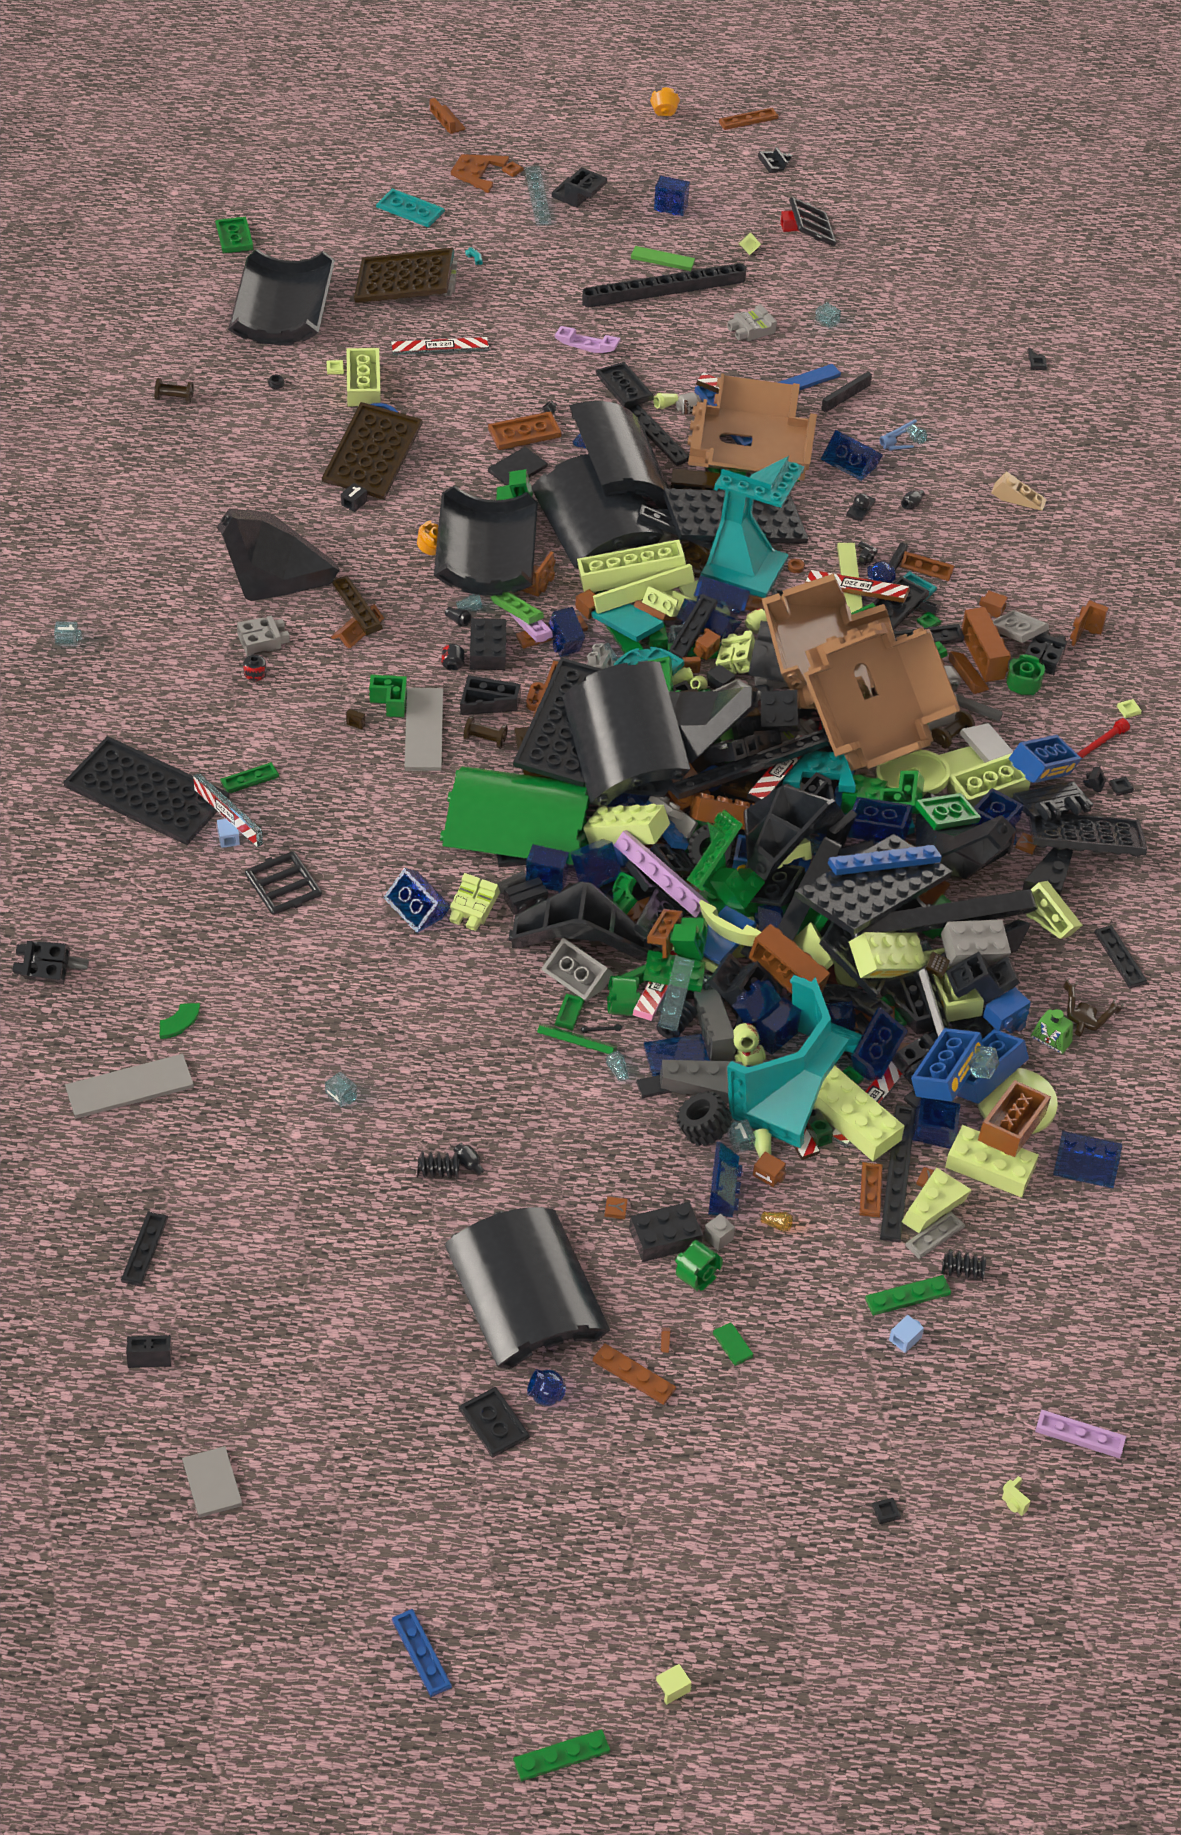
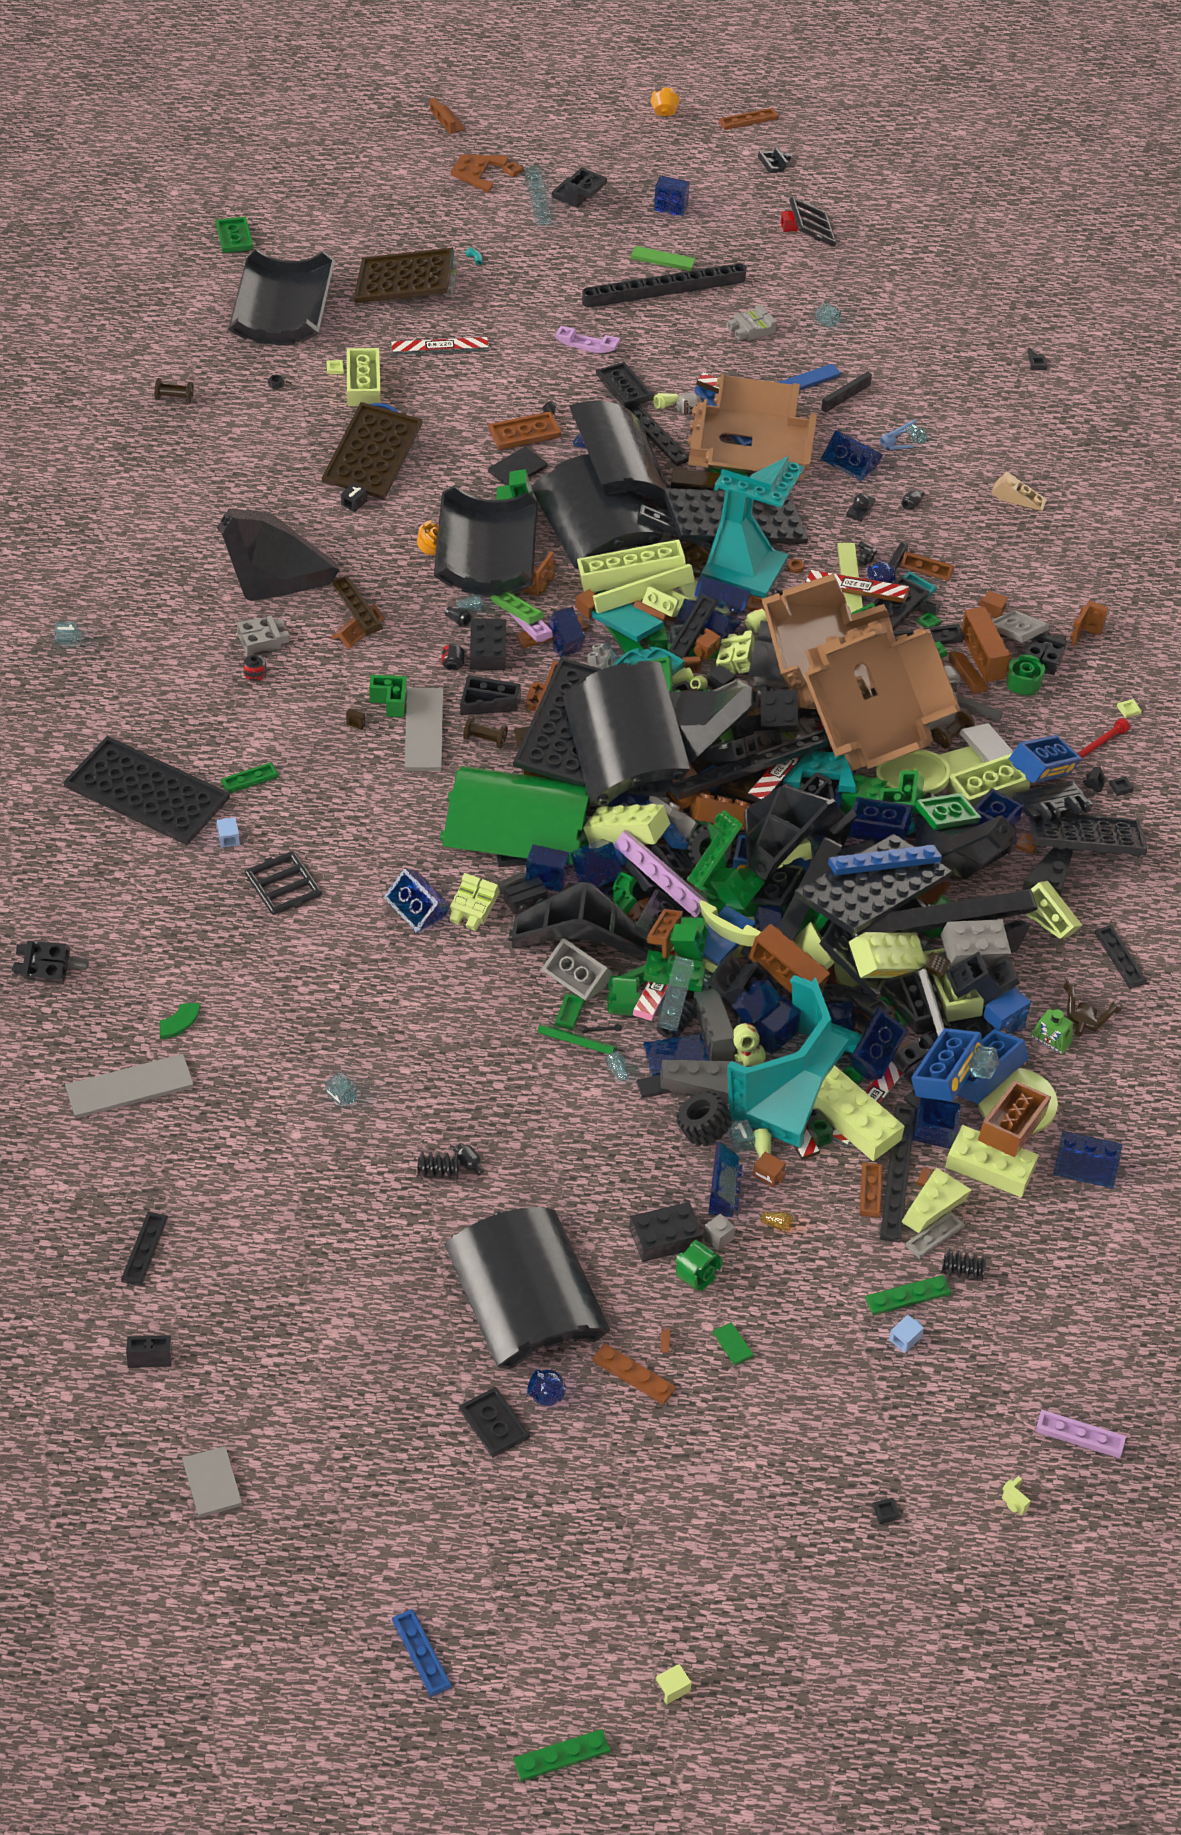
(228, 810): tile -> none
(410, 207): teal tile -> none
(616, 1207): dark orange tile -> none
(749, 243): yellowish green panel -> none

